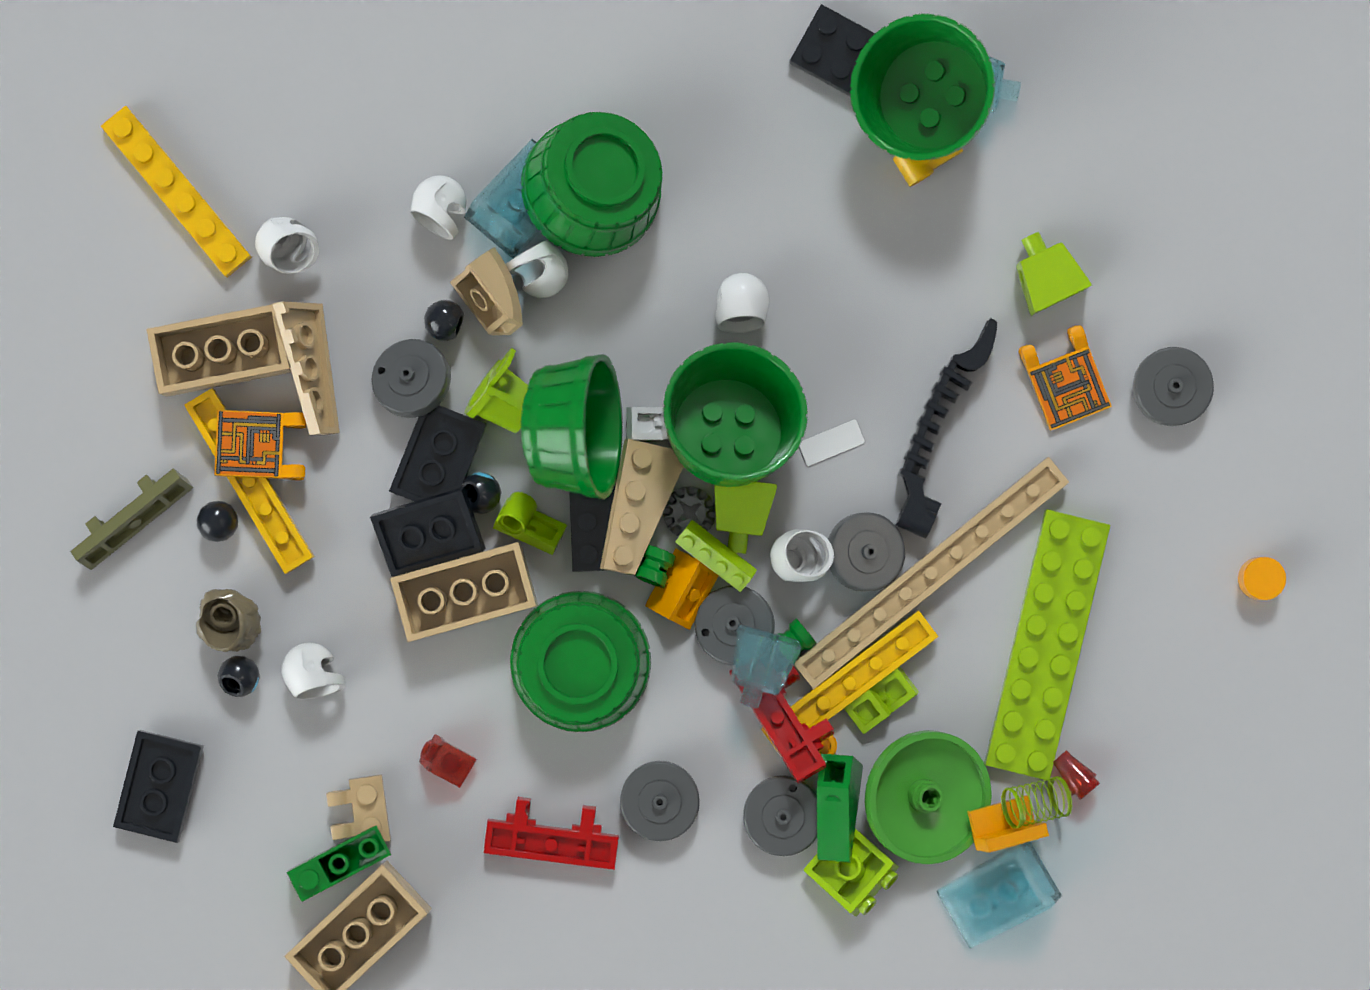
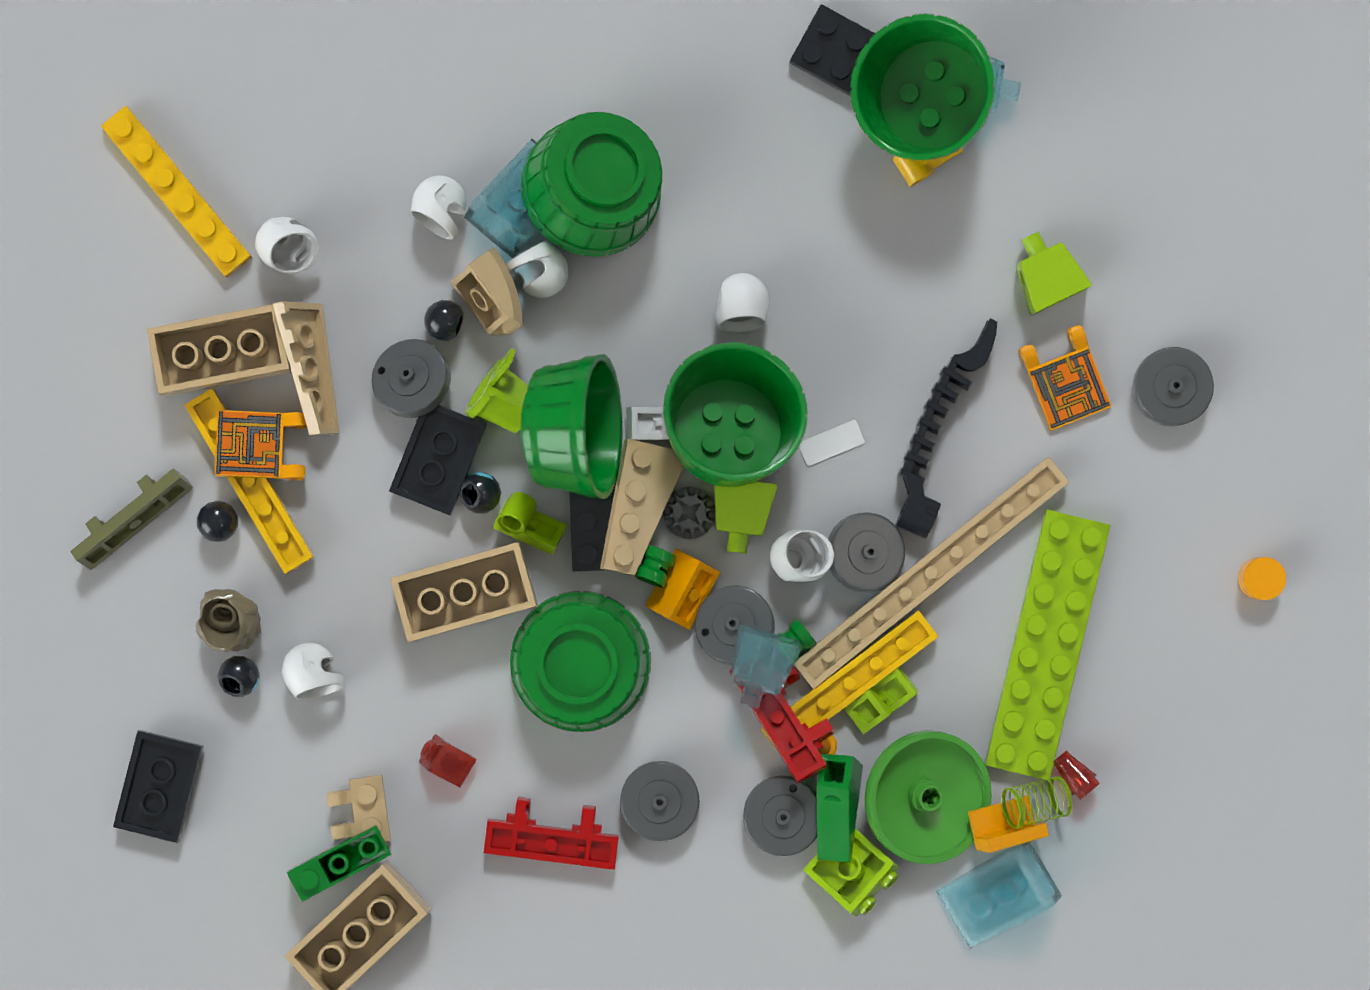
(428, 532): black plate -> none
(716, 555): lime piece -> none

